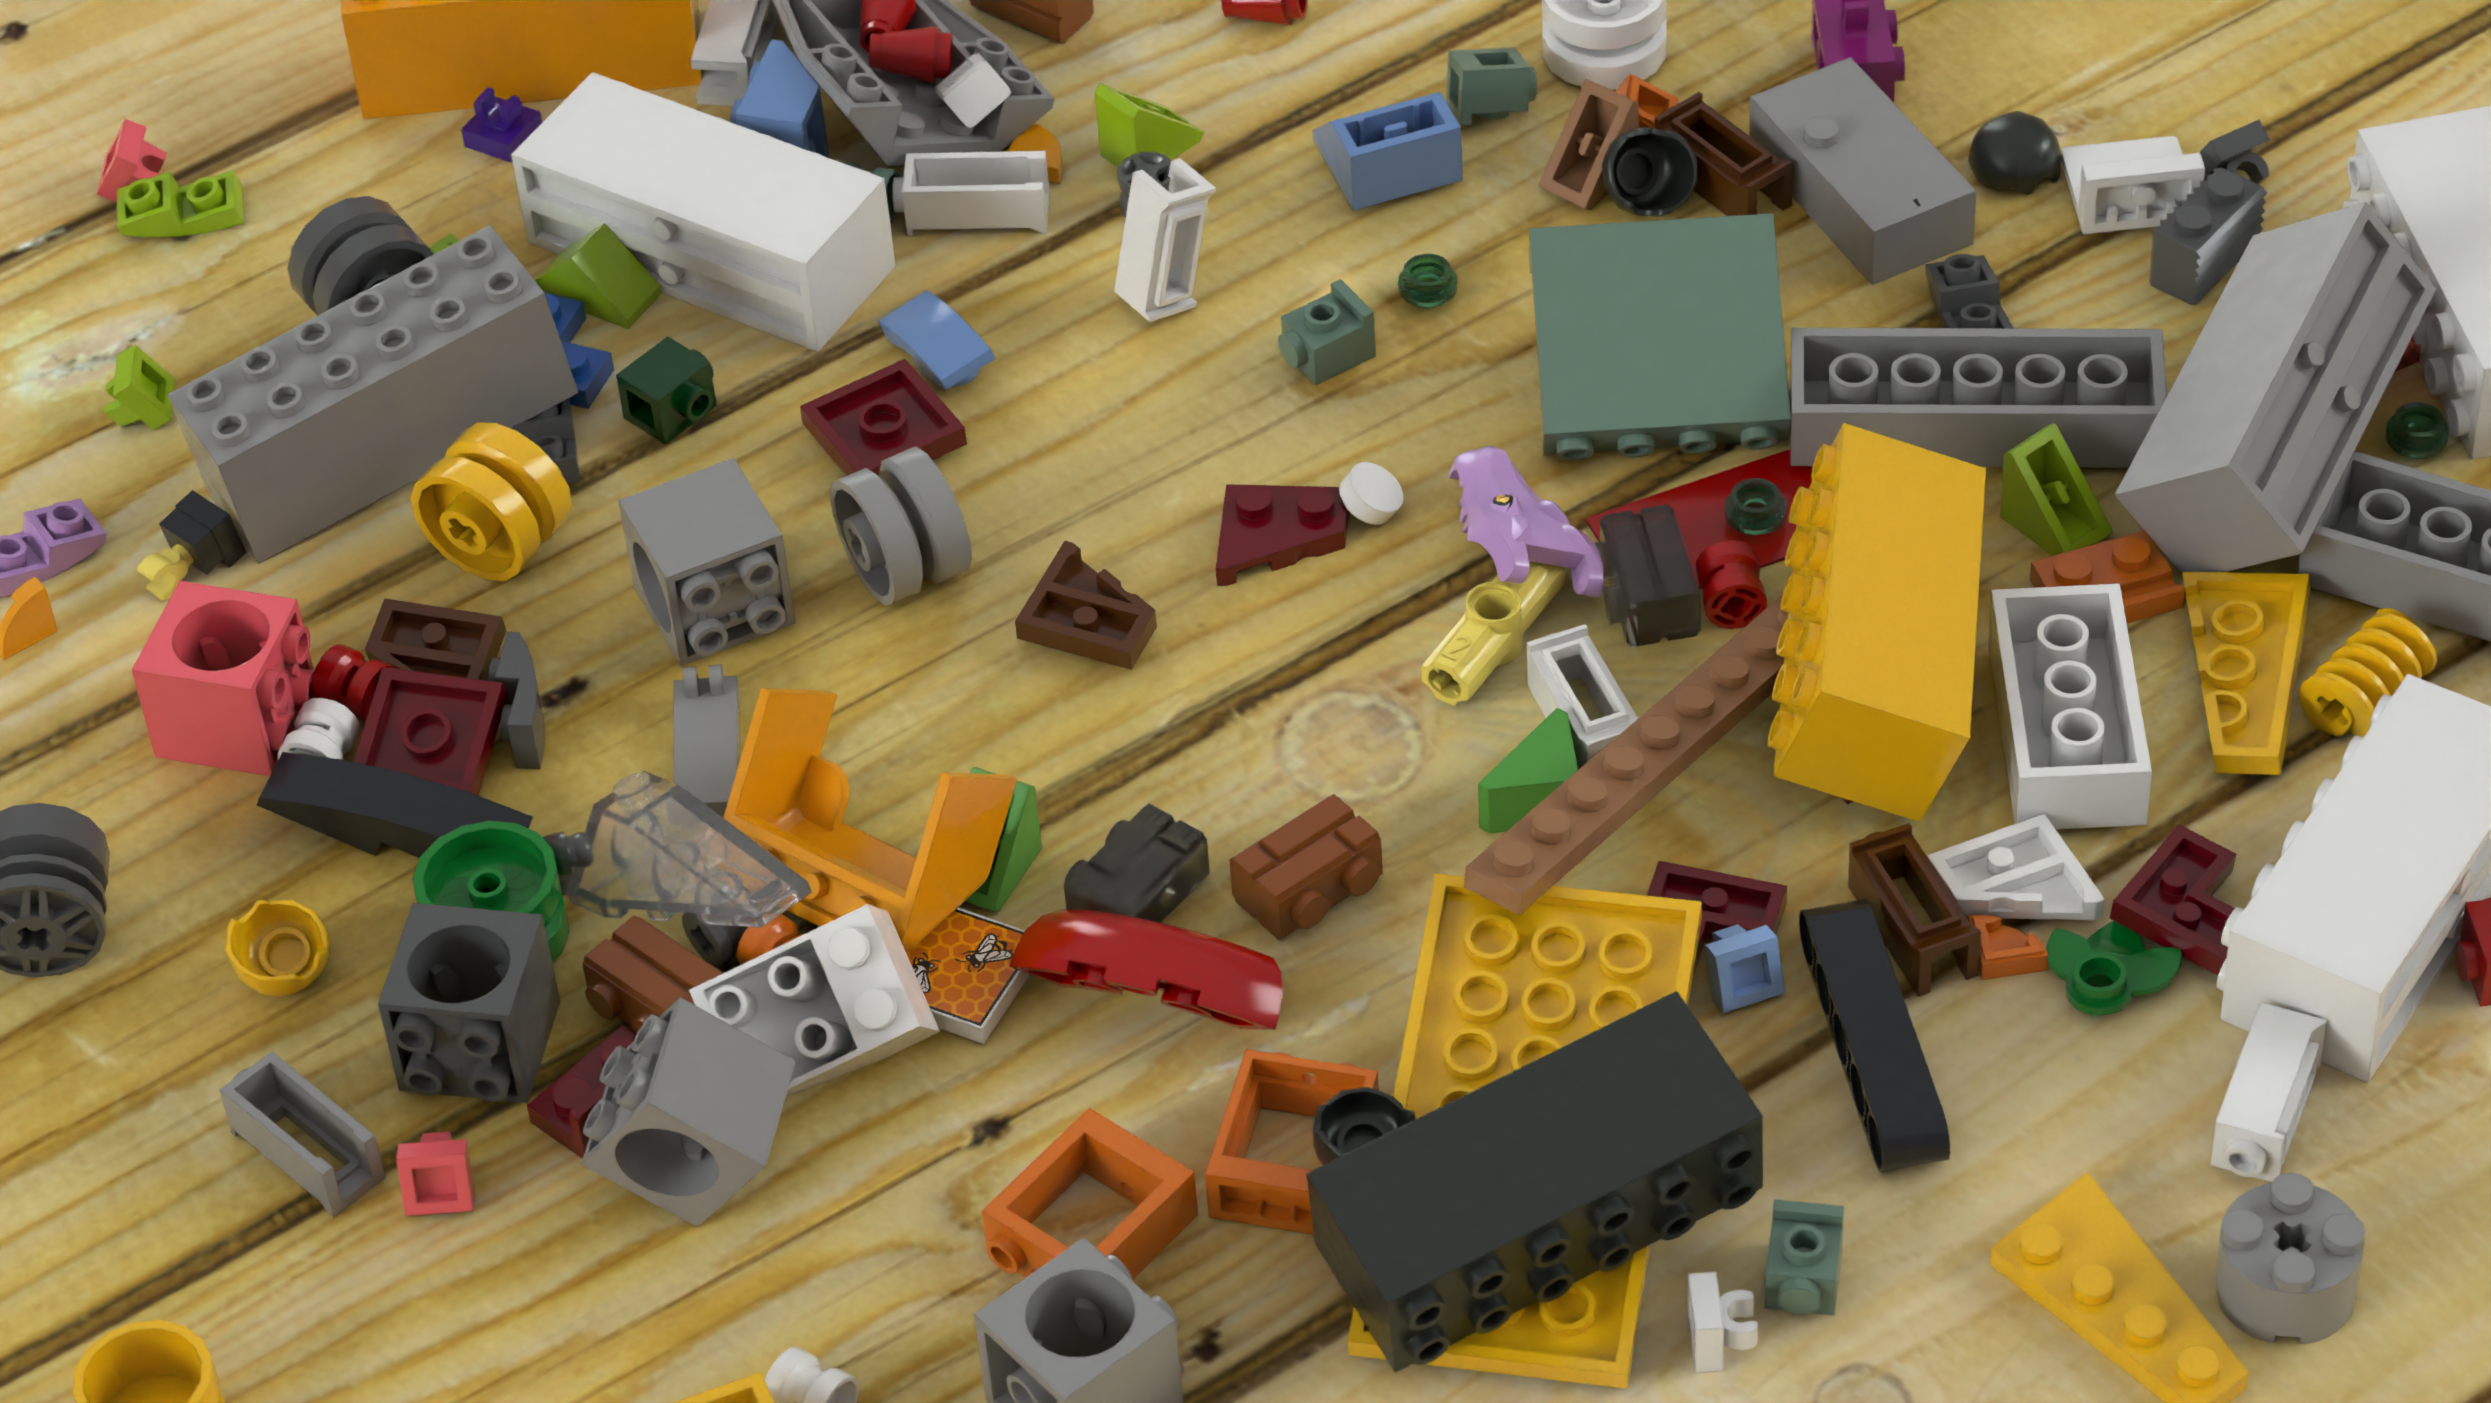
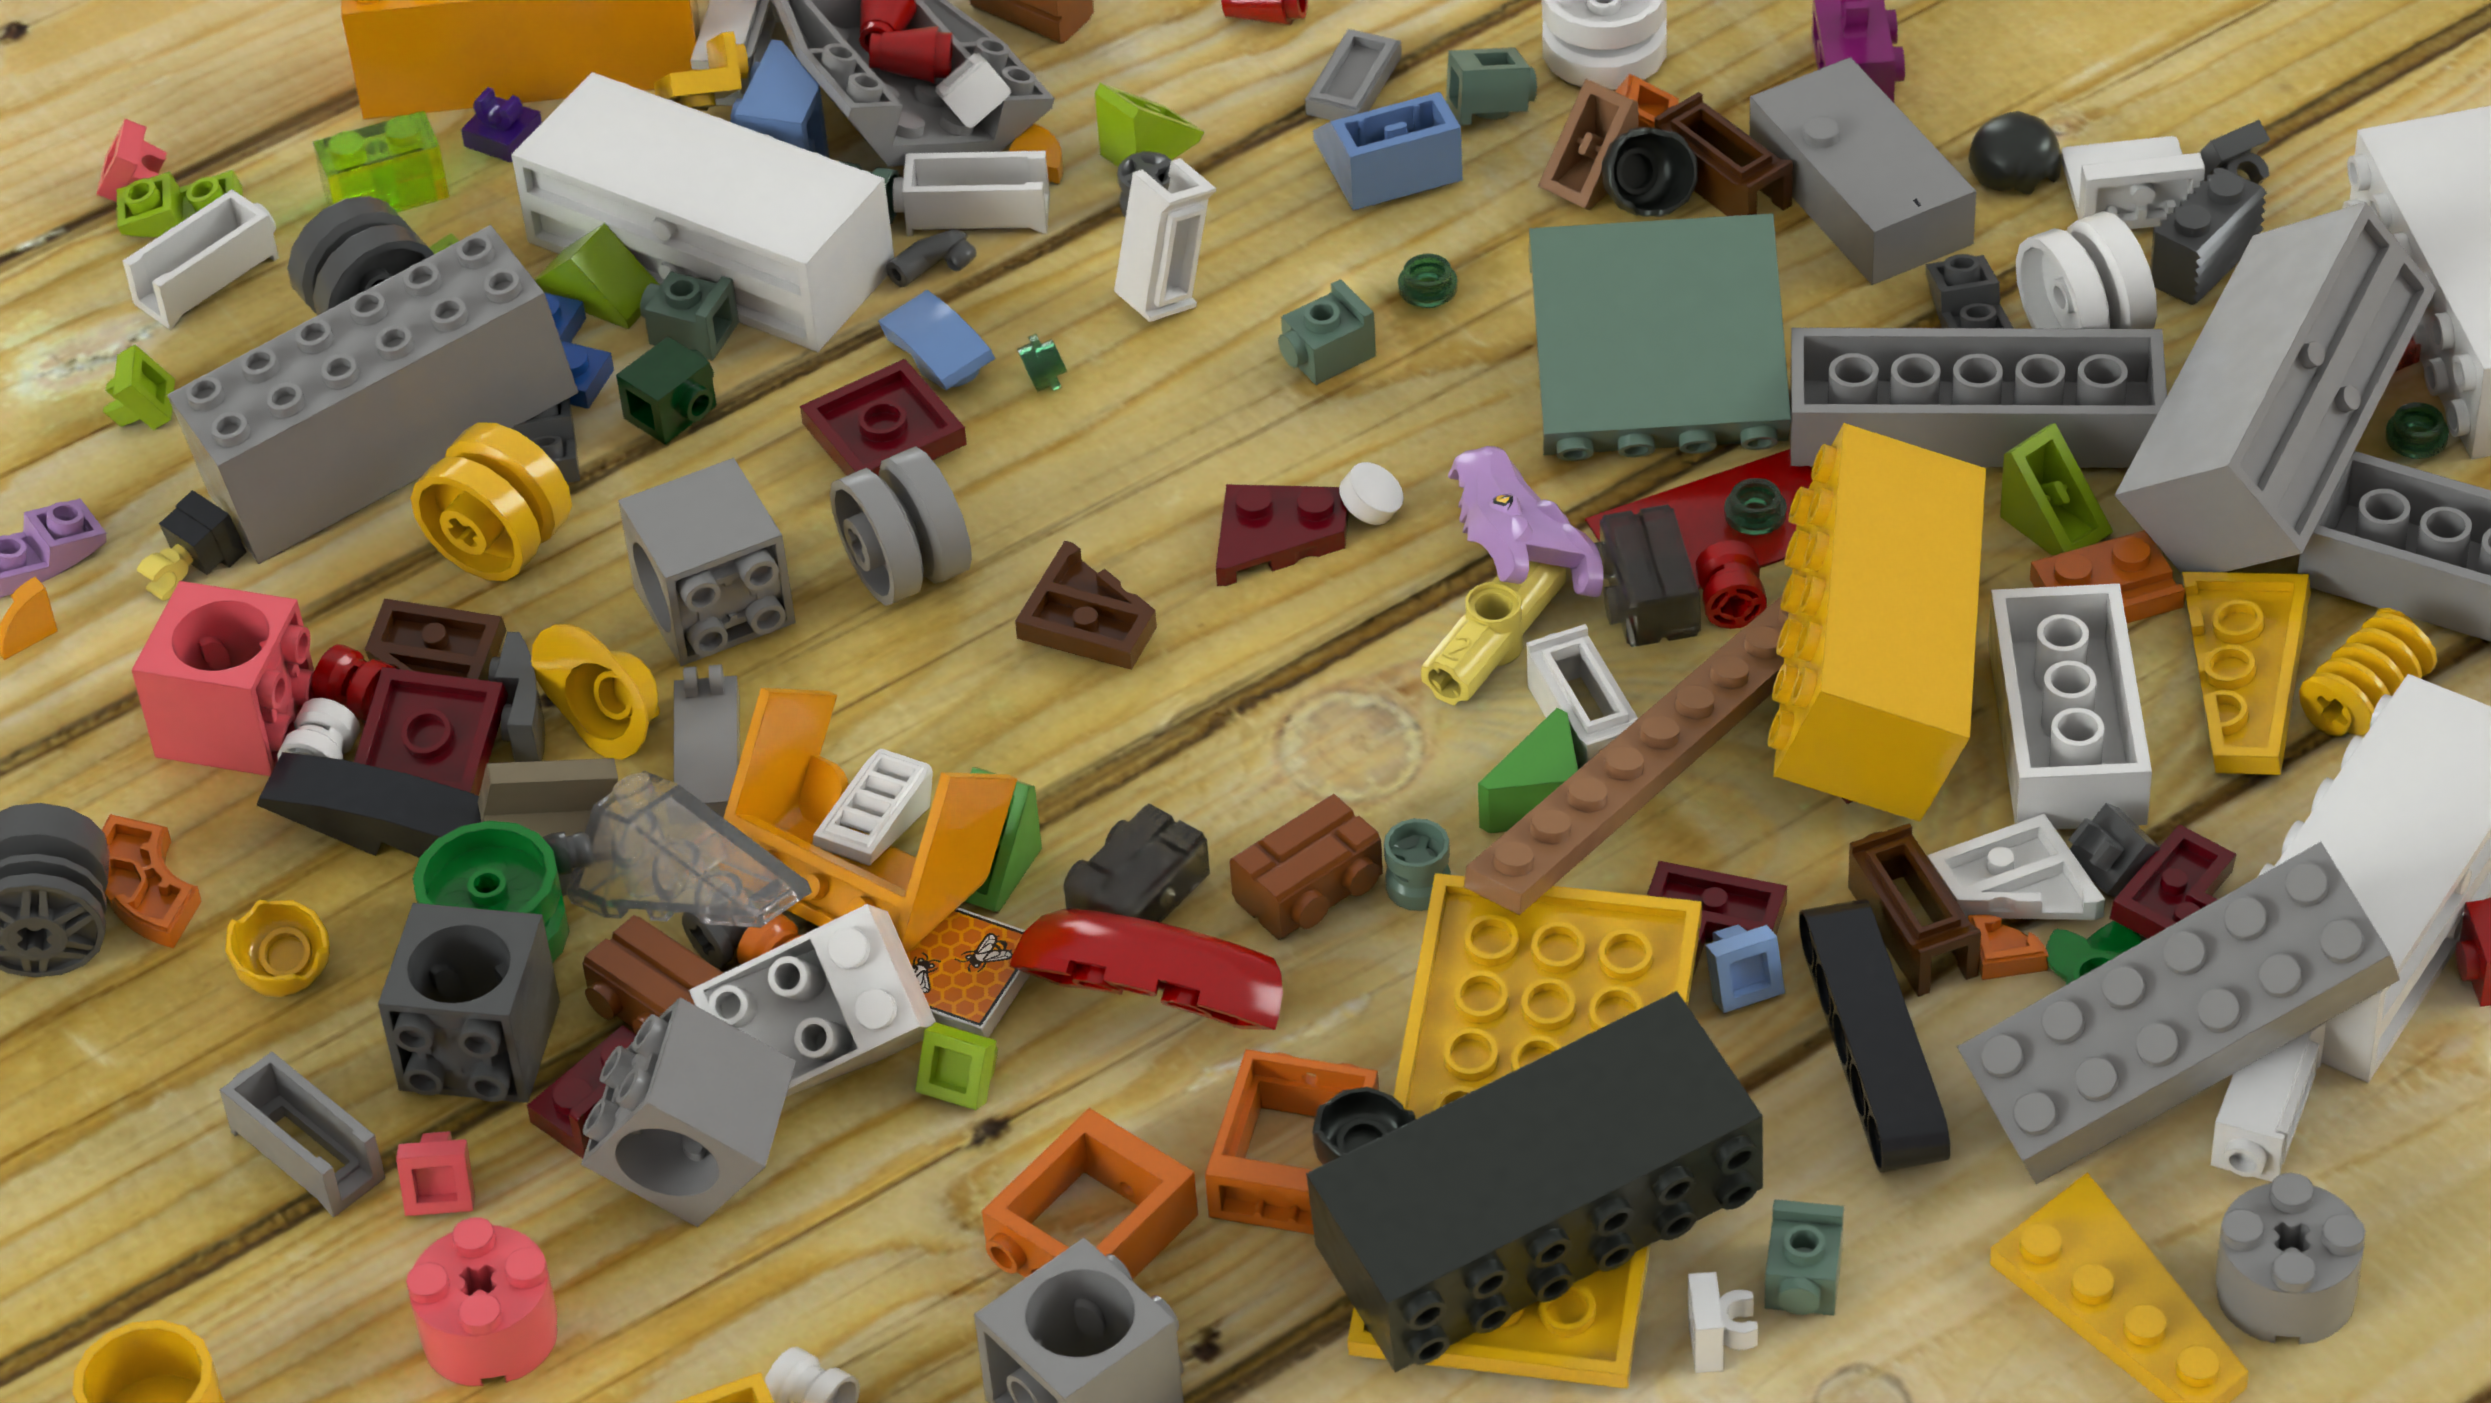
(141, 884): none -> orange tile
(200, 257): none -> white window
(386, 161): none -> clear neon green brick
(483, 1303): none -> coral brick
(546, 793): none -> dark tan panel
(598, 690): none -> yellow piece
(691, 312): none -> sand green brick
(702, 87): none -> yellow bracket
(881, 801): none -> white slope
(928, 252): none -> dark grey arm
(956, 1066): none -> lime tile
(1042, 363): none -> clear green plate
(1353, 76): none -> light grey tile
(1413, 855): none -> sand green wheel
(2086, 277): none -> white wheel
(2111, 848): none -> dark grey tile
(2179, 1012): none -> light grey brick

